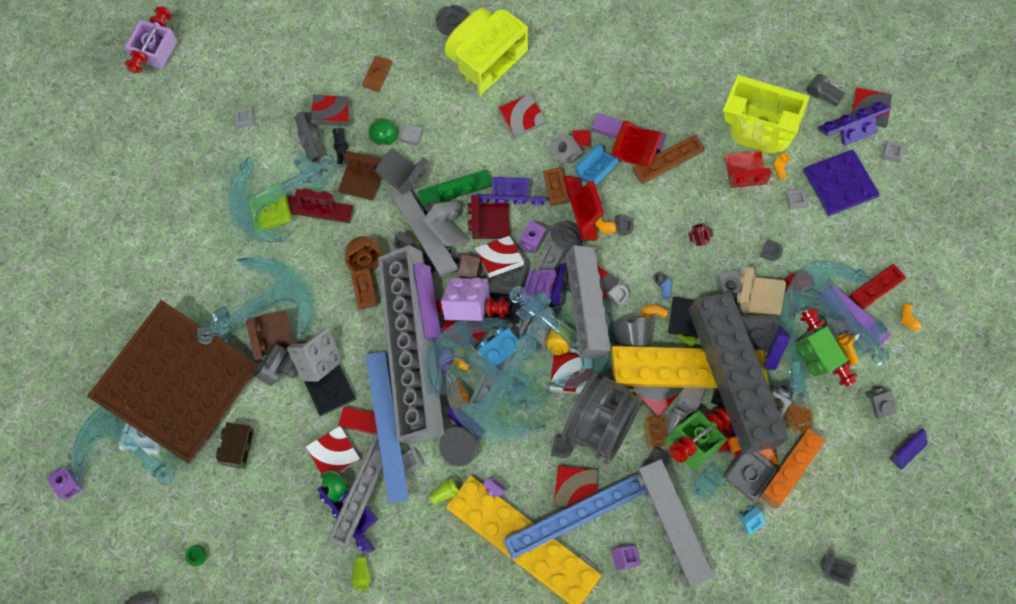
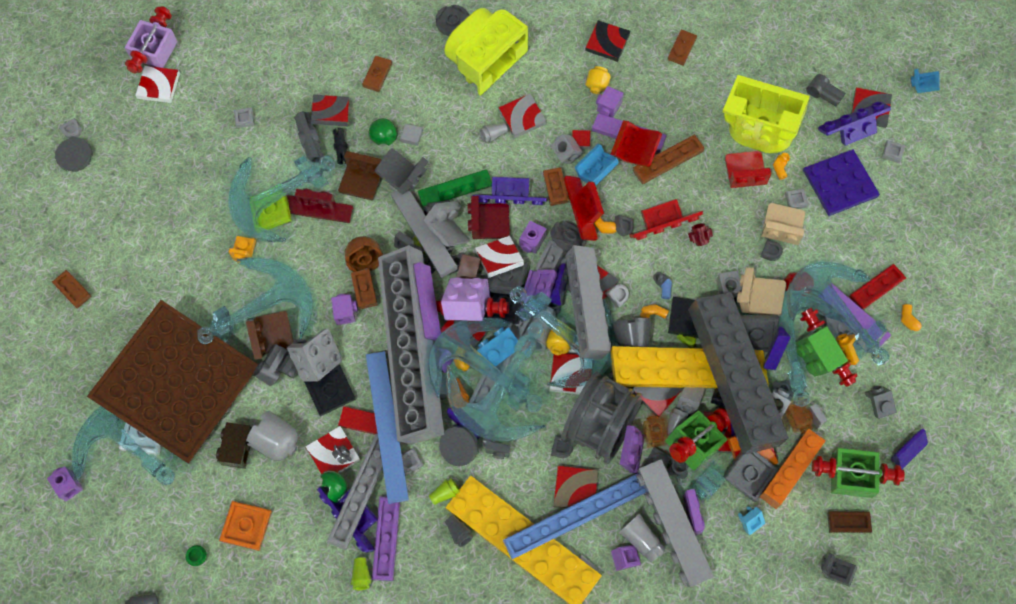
(71, 129): none -> light grey tile
(71, 289): none -> dark orange plate
(73, 154): none -> dark grey tile
(157, 84): none -> tile
(242, 248): none -> light orange bracket
(245, 525): none -> orange tile
(273, 437): none -> light grey cylinder
(341, 454): none -> dark grey plate
(344, 309): none -> medium lavender brick
(385, 540): none -> medium lavender tile
(460, 533): none -> dark grey cone
(491, 132): none -> light grey cone
(494, 487): medium lavender plate -> none
(497, 449): none -> dark grey bracket
(597, 79): none -> yellow head
(607, 41): none -> tile
(609, 102): none -> medium lavender brick
(632, 449): none -> medium lavender plate
(642, 538): none -> light grey plant
(662, 216): none -> red bracket
(673, 470): none -> dark grey plate
(682, 47): none -> dark orange plate
(693, 513): none -> medium lavender plate
(784, 224): none -> tan bracket
(818, 417): none -> light grey tile
(849, 522): none -> reddish brown tile
(856, 472): none -> bright green brick
(926, 81): none -> dark azure bracket

